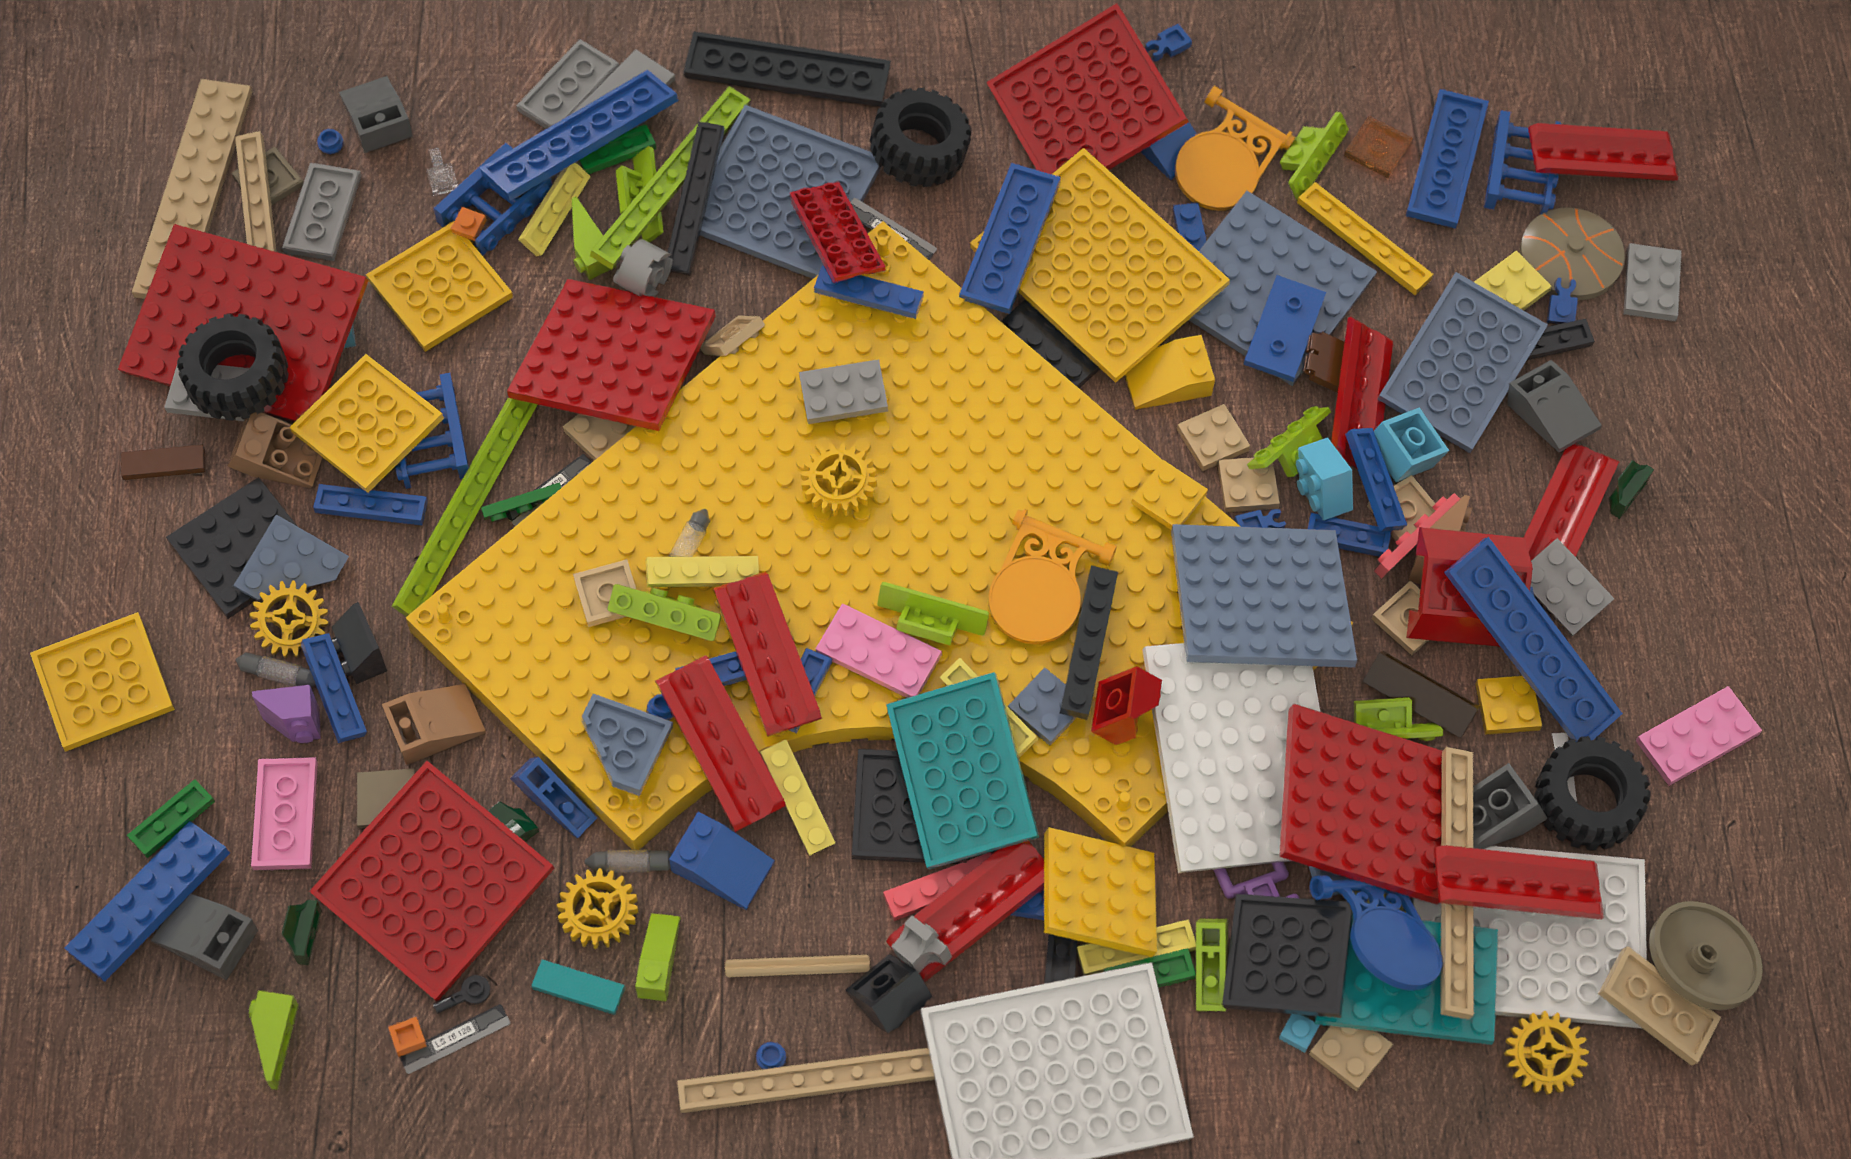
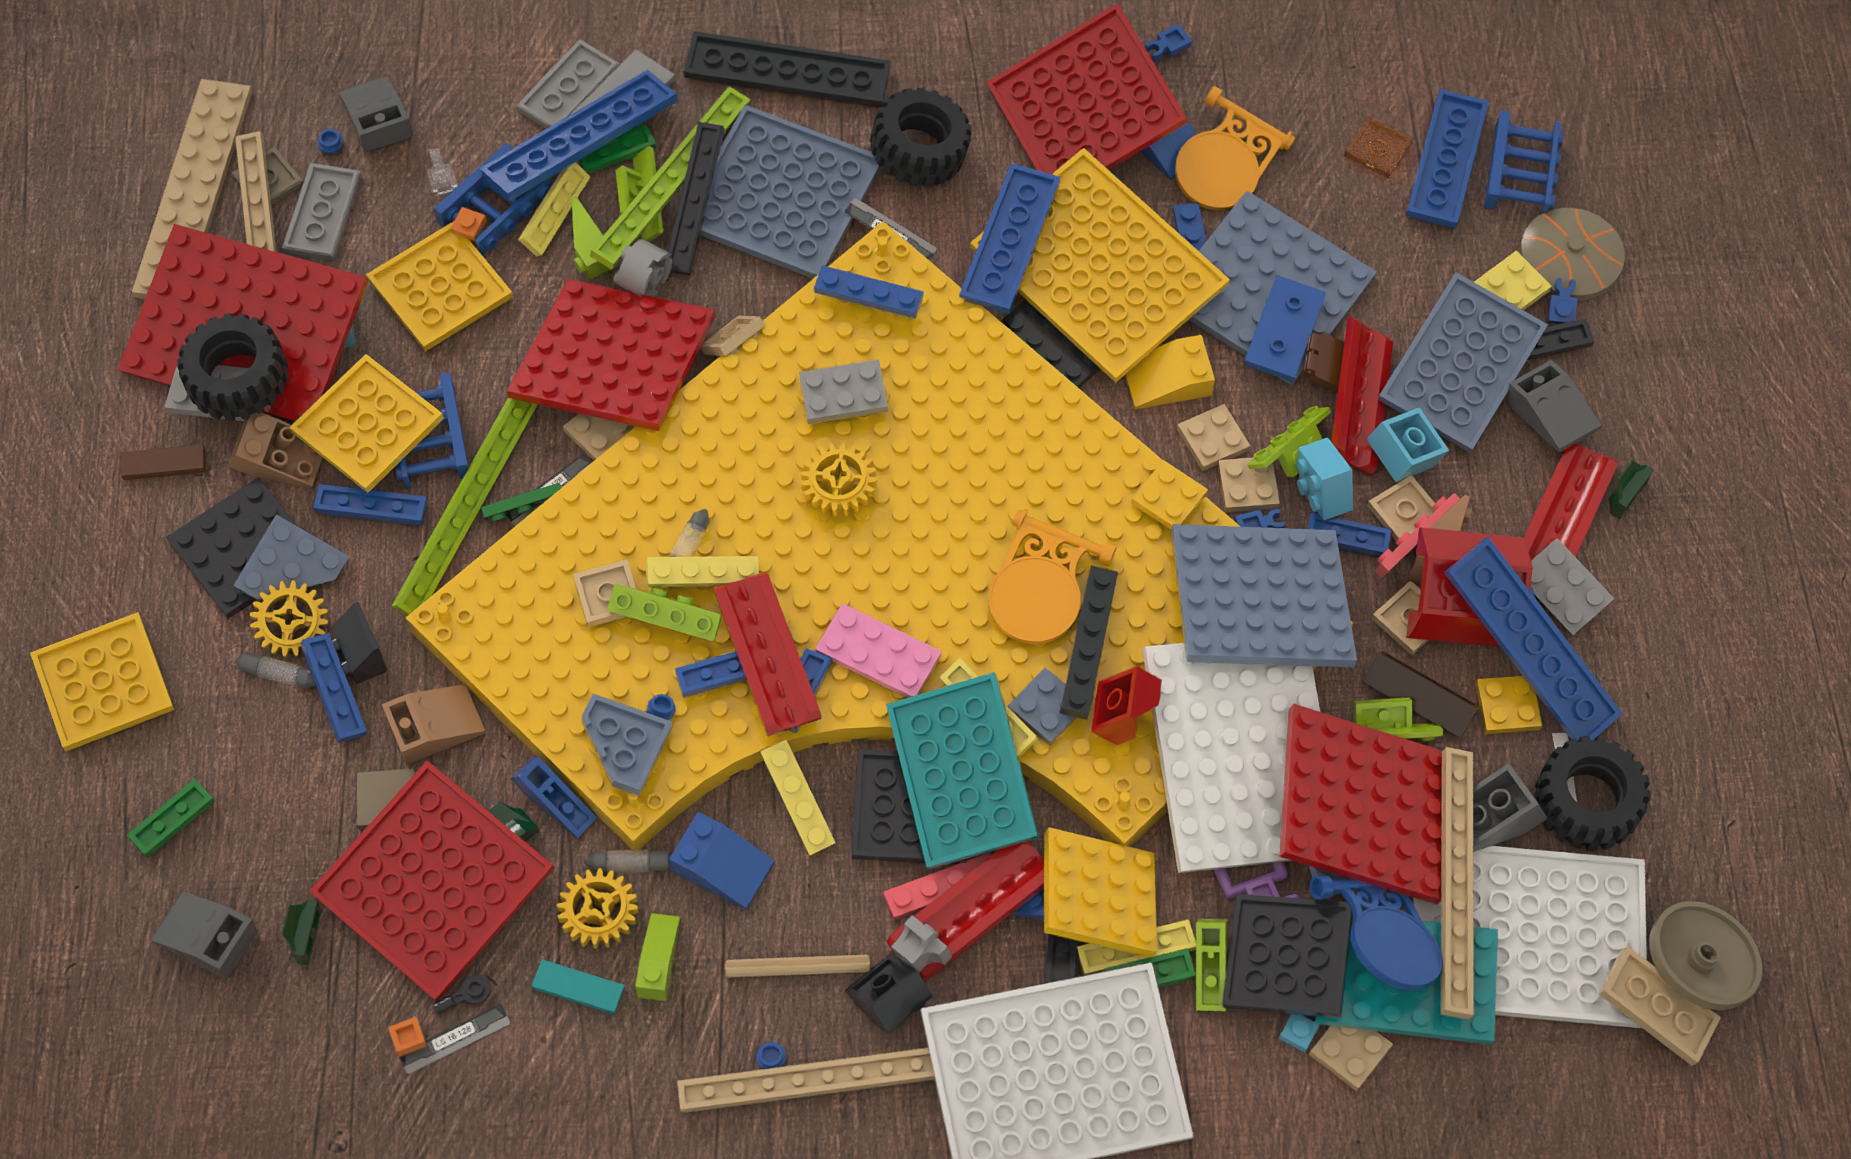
(147, 901): blue plate -> none
(273, 1023): lime slope -> none
(284, 814): bright pink plate -> none
(291, 712): medium lavender slope -> none
(720, 743): red plate -> none
(836, 232): red plate -> none
(931, 615): lime bracket -> none
(1312, 151): lime bracket -> none
(1365, 238): yellow plate -> none
(1376, 479): blue plate -> none
(1518, 882): red plate -> none
(1545, 1038): yellow gear -> none
(1602, 151): red plate -> none
(1652, 282): light grey plate -> none
(1698, 735): bright pink plate -> none

